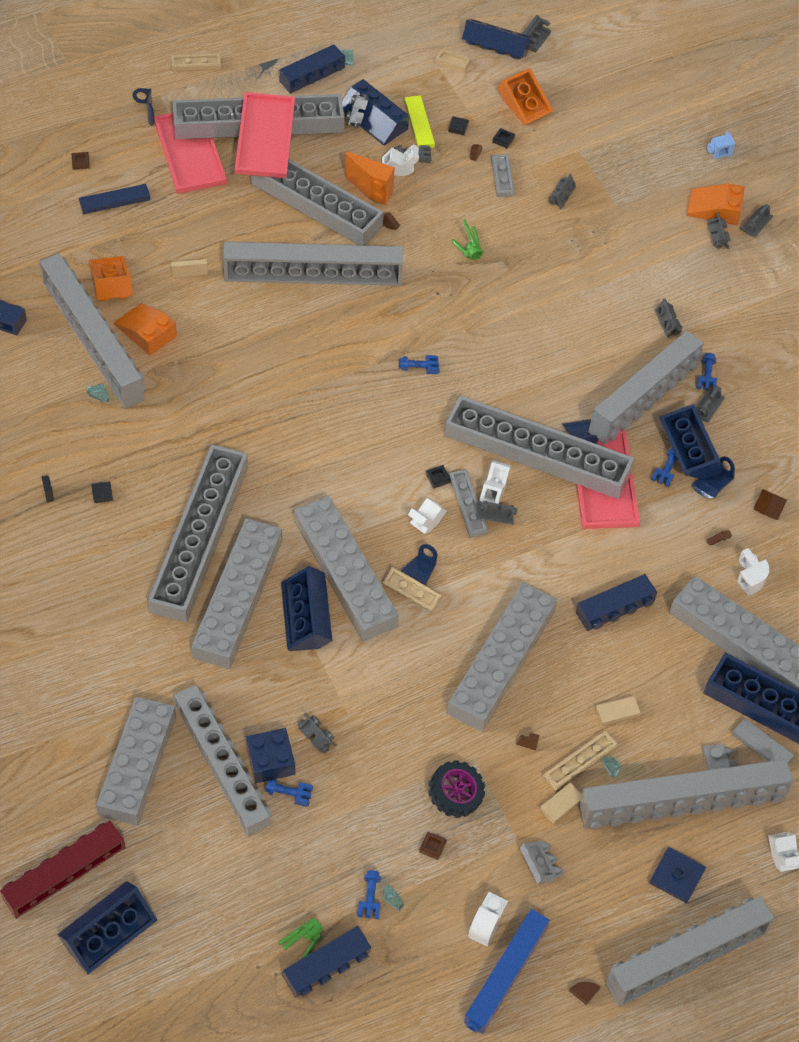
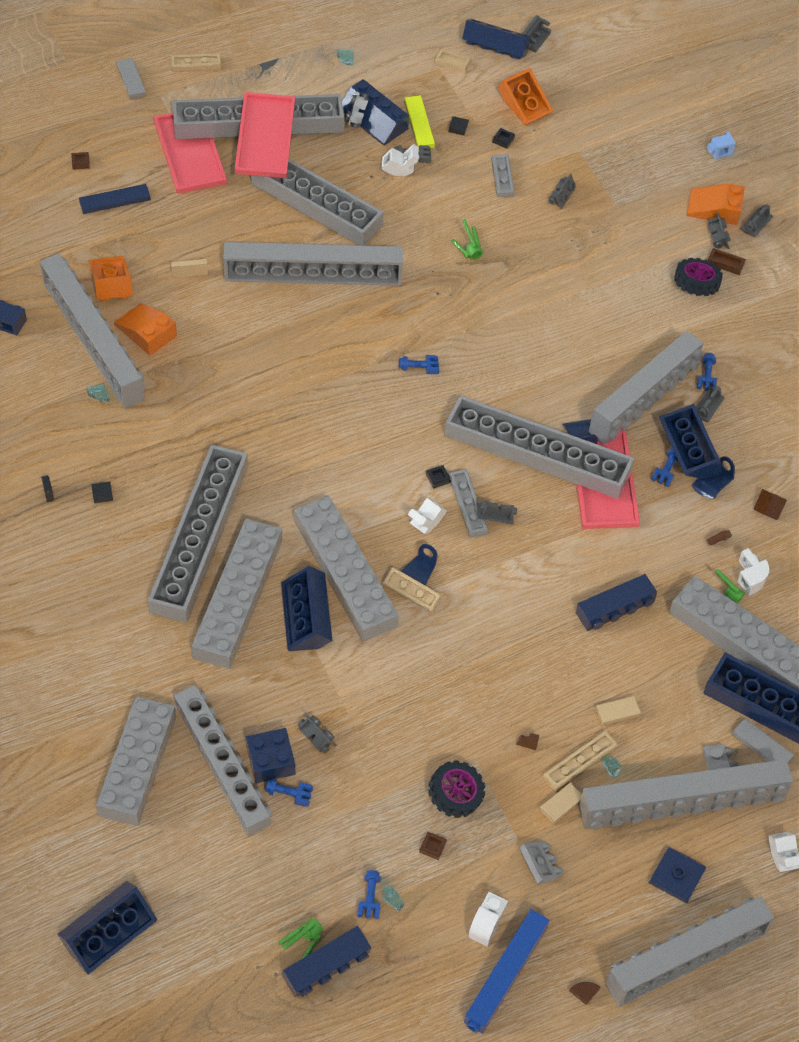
(62, 869): dark red brick -> none
(131, 78): none -> light grey tile
(148, 100): dark blue piece -> none
(312, 68): dark blue brick -> none
(370, 177): orange slope -> none
(390, 222): reddish brown tile -> none
(475, 151): reddish brown tile -> none
(496, 482): white brick -> none
(501, 657): light grey brick -> none
(666, 316): dark grey hinge -> none
(698, 276): none -> black wheel
(727, 261): none -> reddish brown tile
(733, 591): none -> bright green plant

